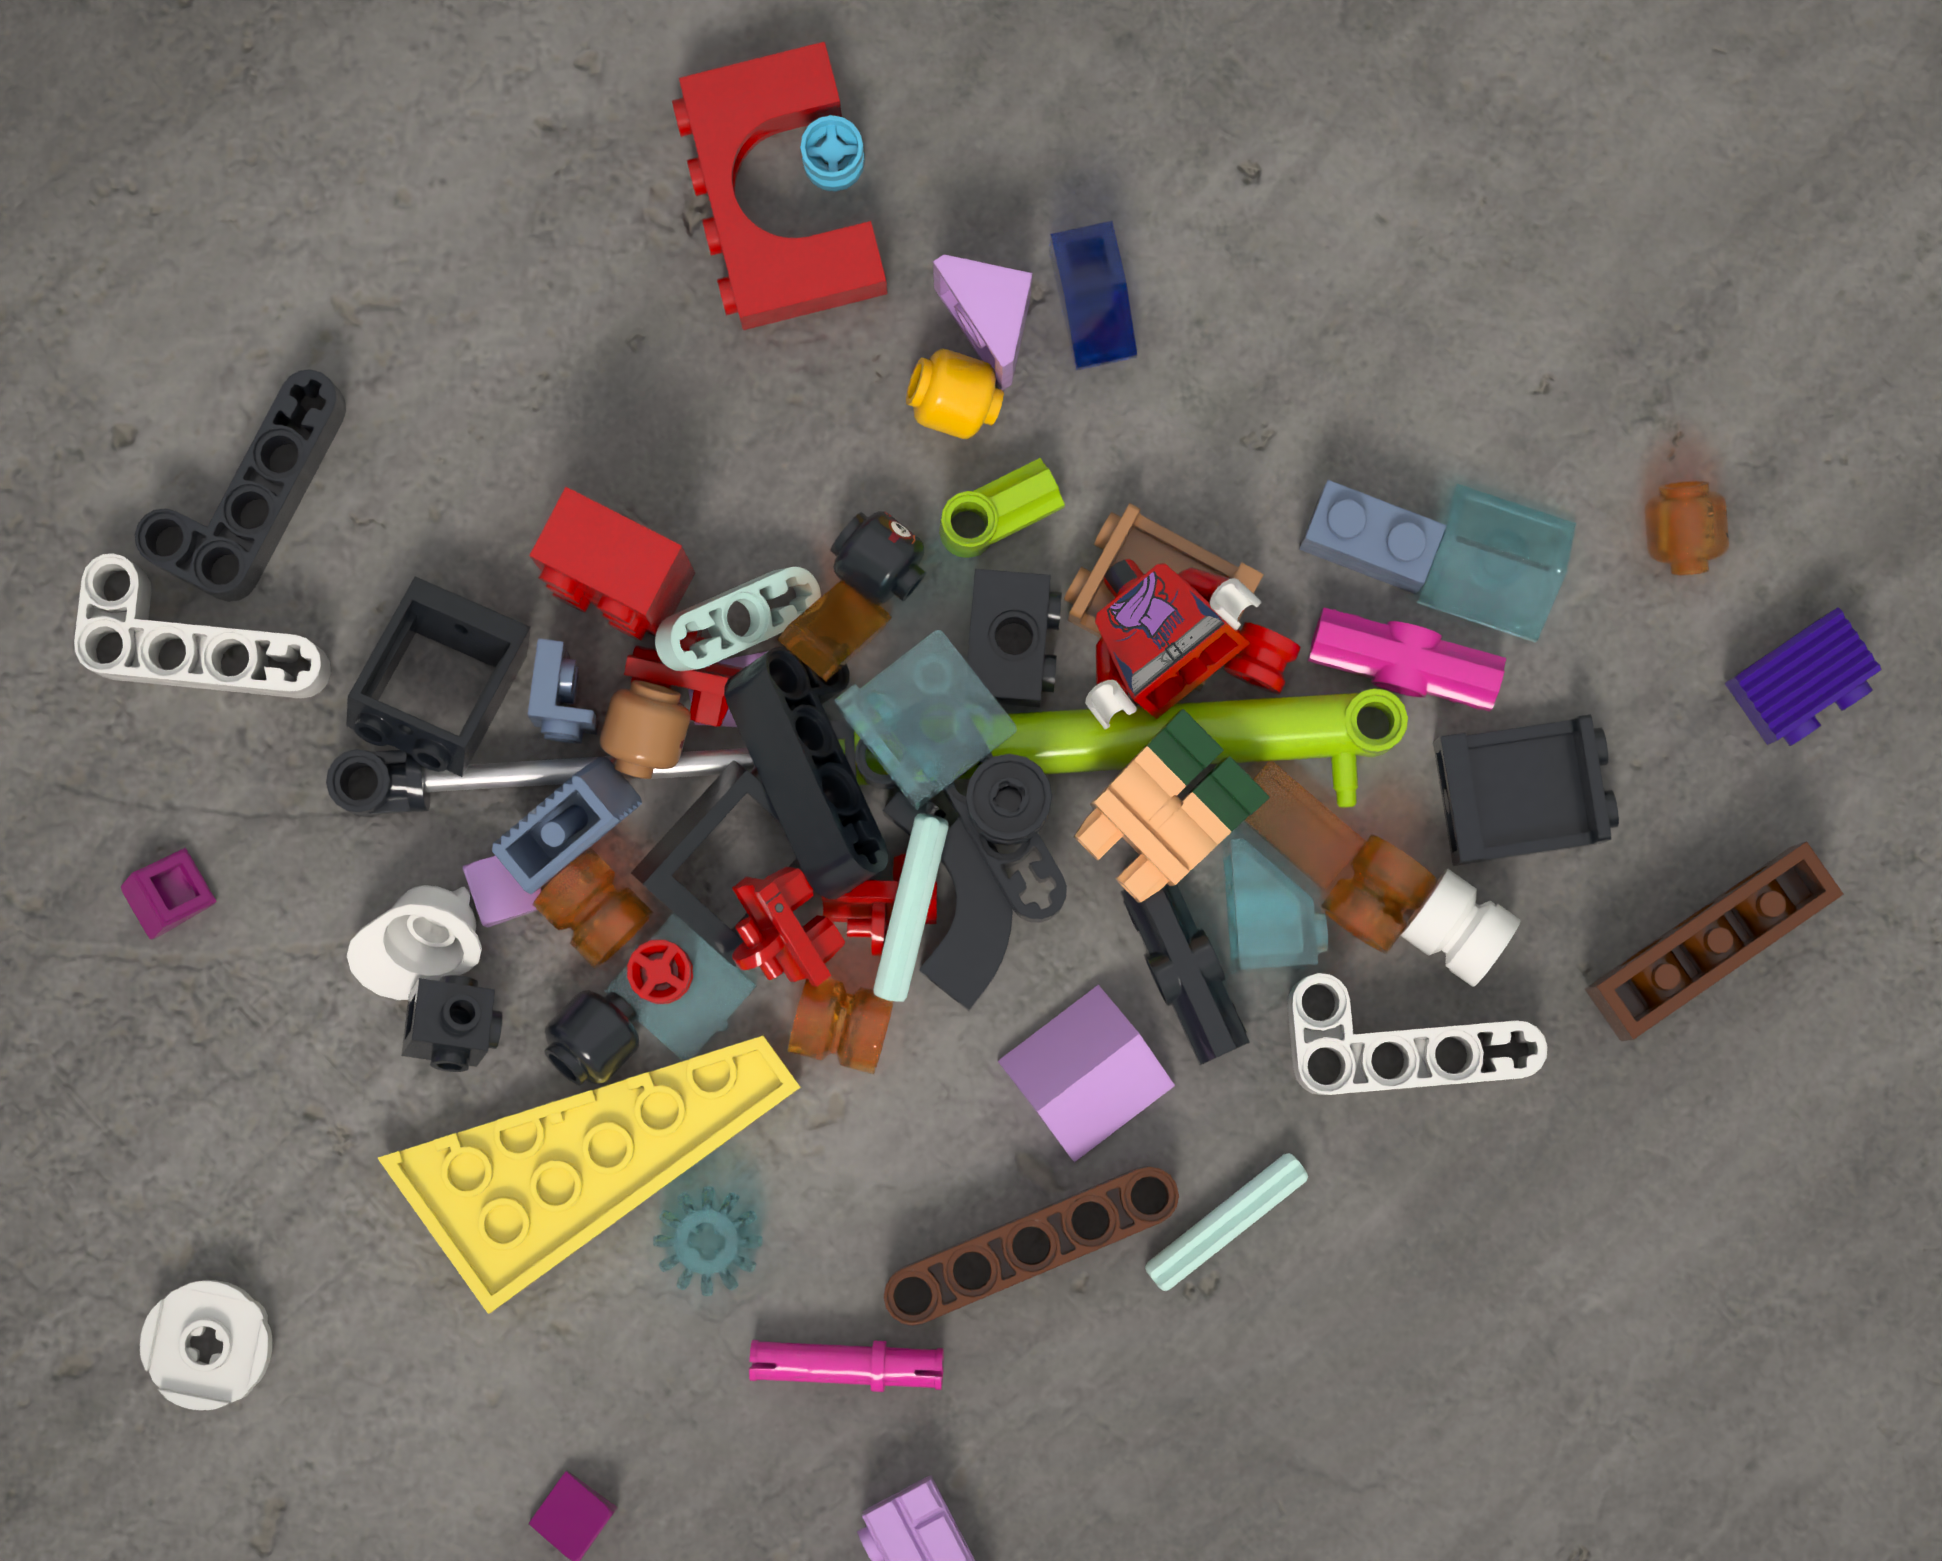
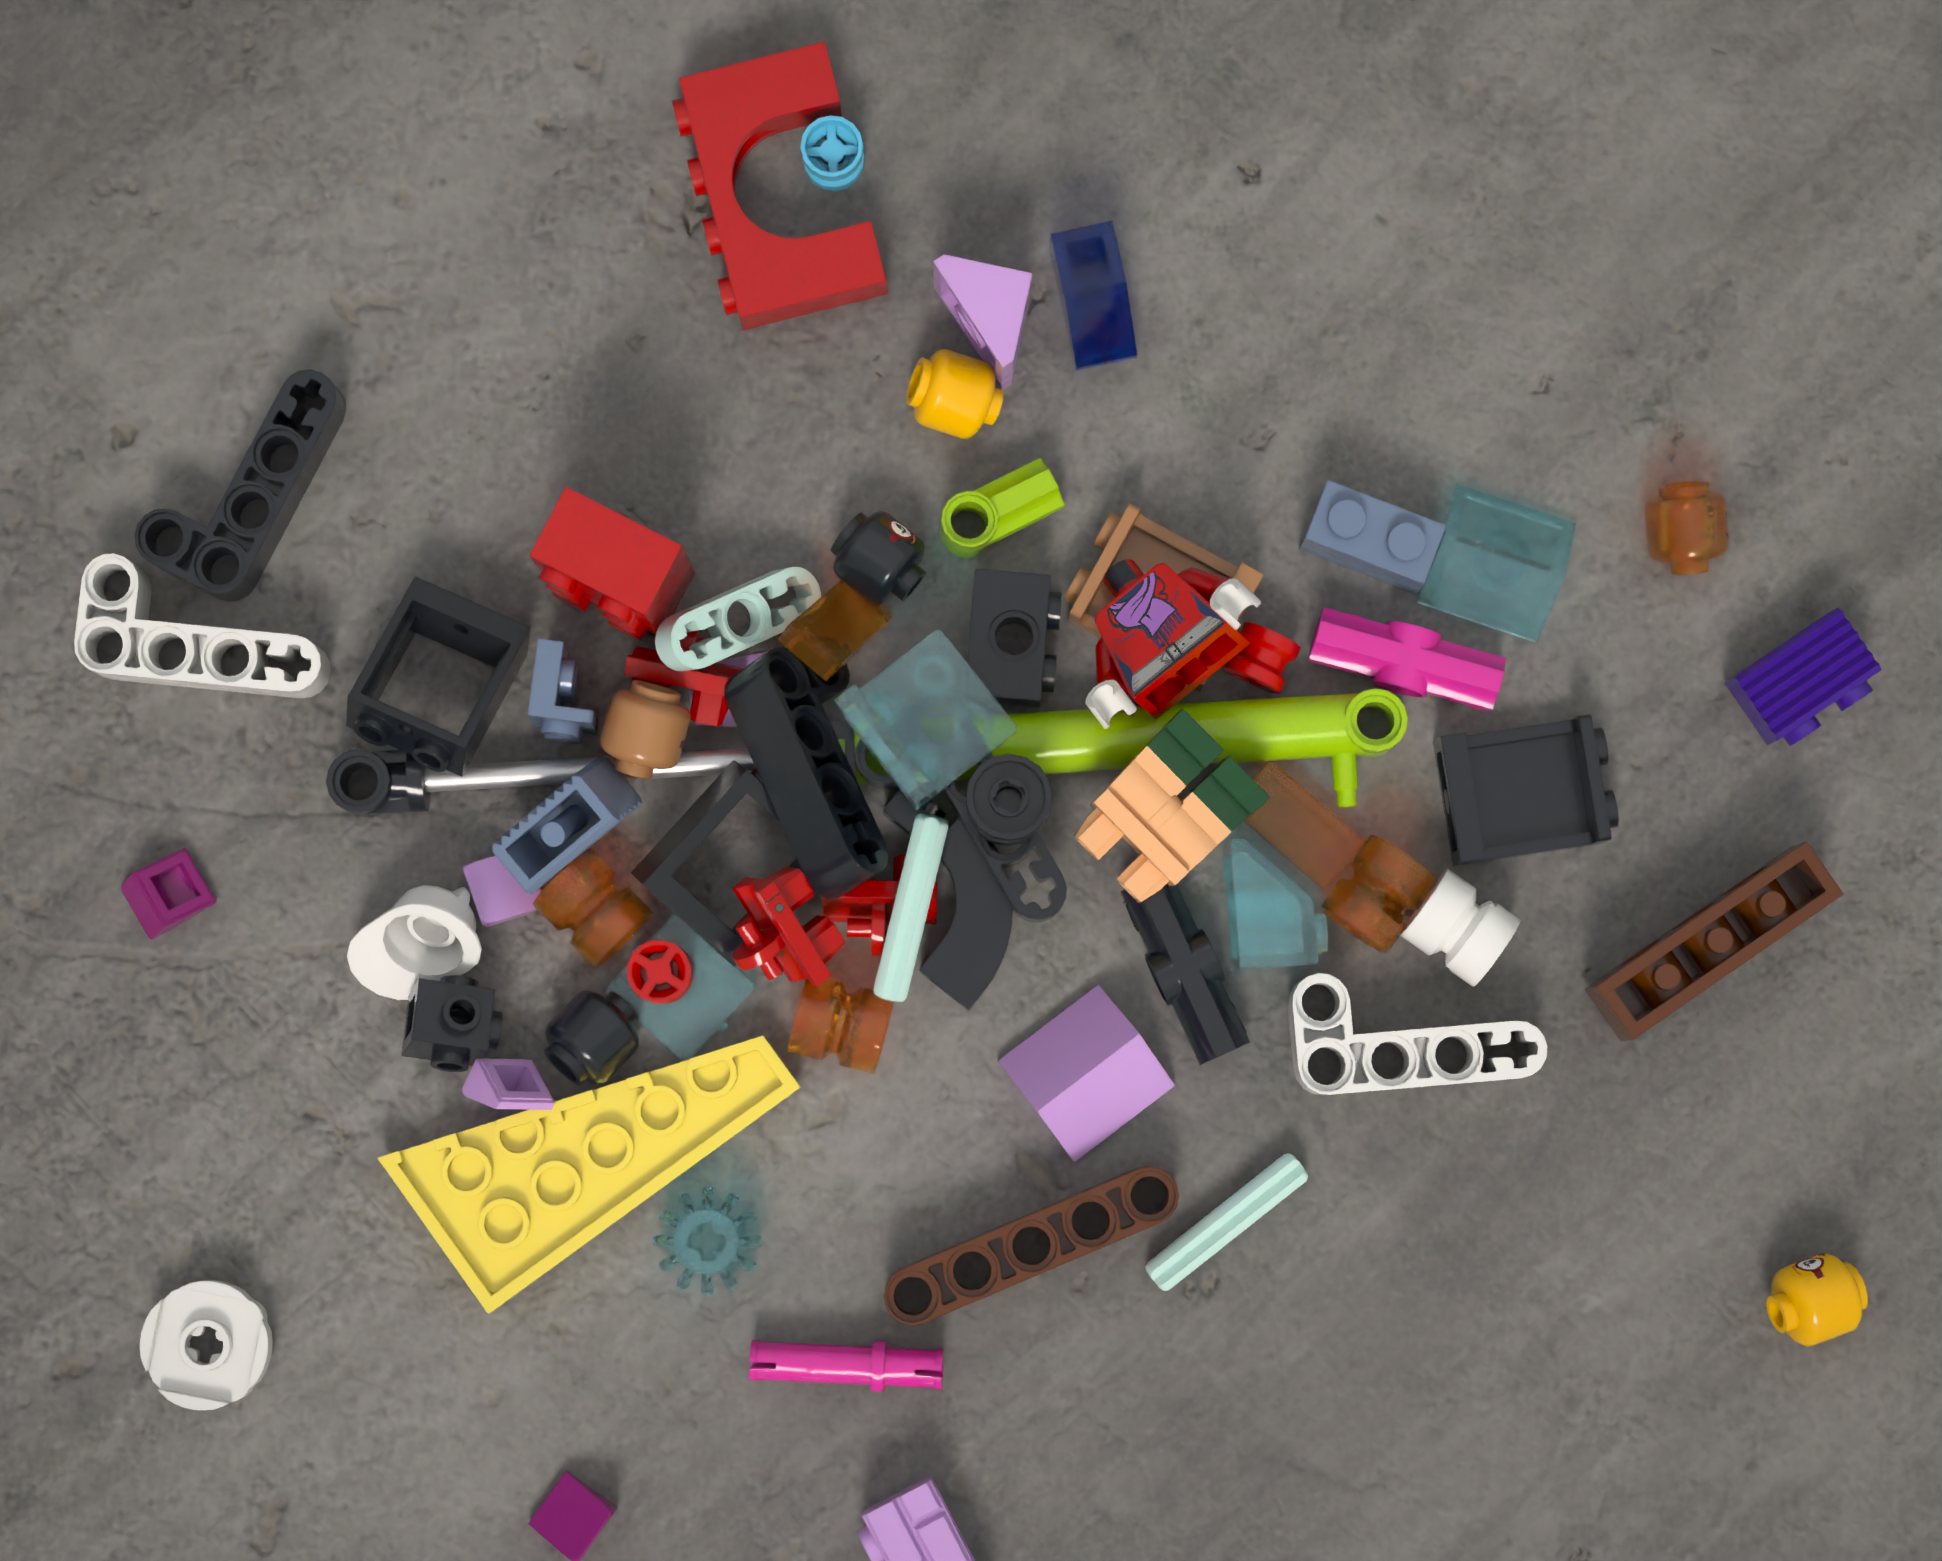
(507, 1085): none -> lavender slope
(1817, 1299): none -> yellow head

